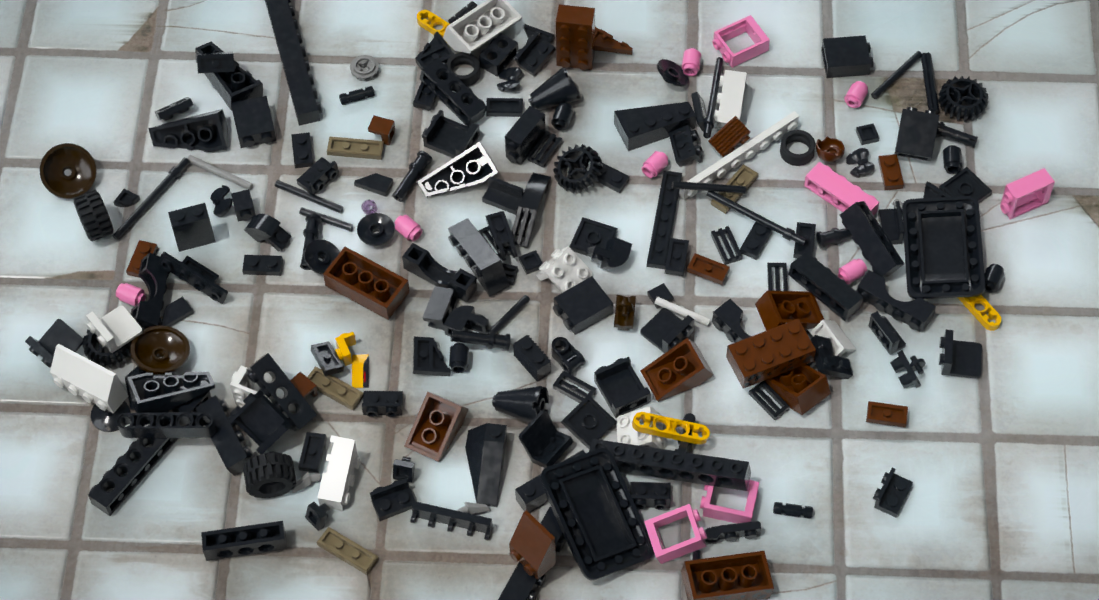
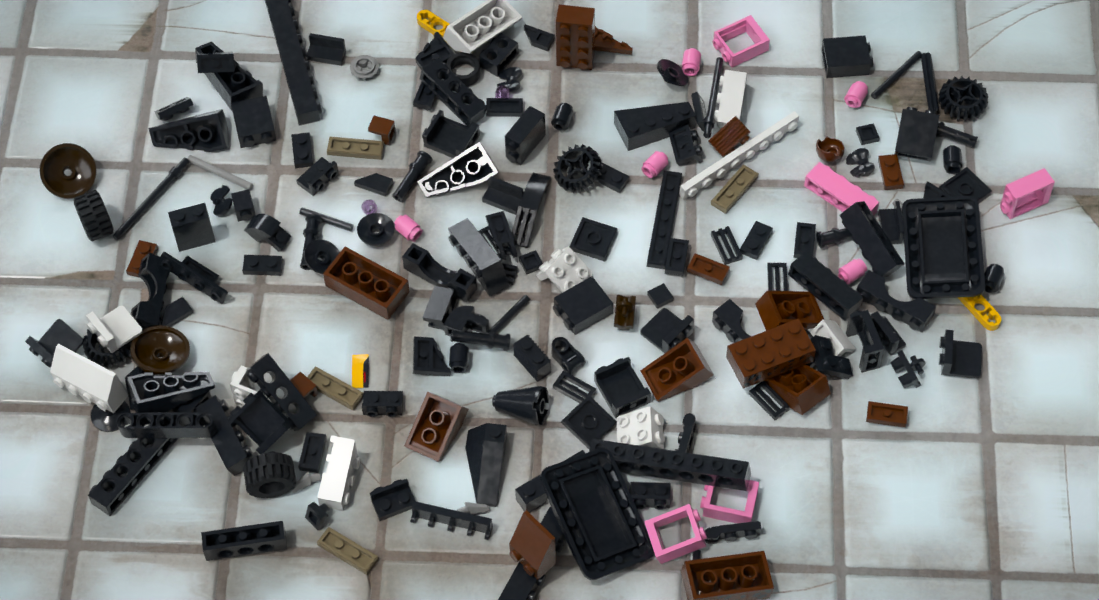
(126, 199): black tile -> none
(130, 294): bright pink brick -> none
(308, 196): black bar -> none
(326, 49): none -> black panel
(327, 358): black plate -> none
(343, 342): yellow bracket -> none
(356, 95): black axle -> none
(403, 469): black tile -> none
(463, 11): black axle -> none
(502, 92): none -> clear purple hinge
(534, 54): black bracket -> none
(543, 440): black bracket -> none
(551, 138): black tile -> none
(555, 90): black cone -> none
(613, 255): black brick -> none
(670, 431): yellow beam -> none
(682, 311): white bar -> none
(708, 187): black bar -> none
(787, 233): black bar -> none
(793, 510): black axle -> none
(799, 136): black tyre -> none
(861, 324): none -> black panel
(892, 494): black bracket -> none

